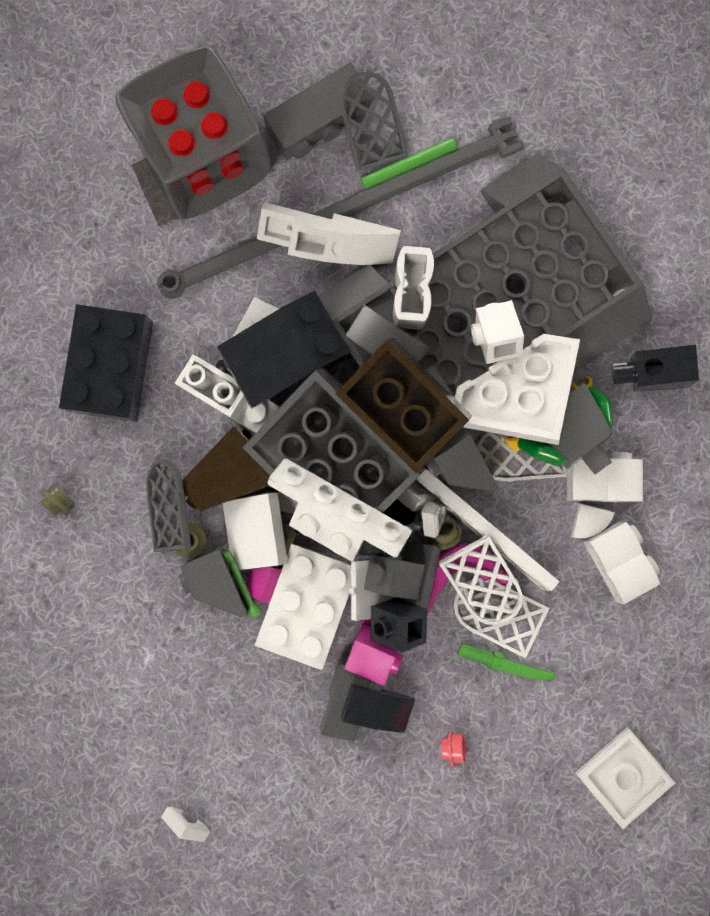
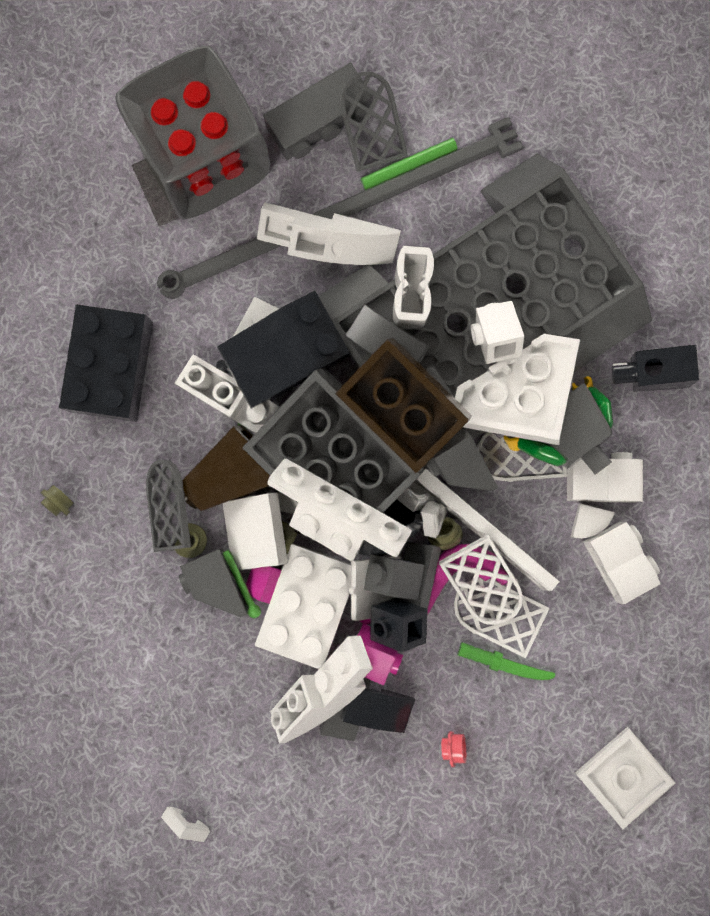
(323, 694): none -> white slope

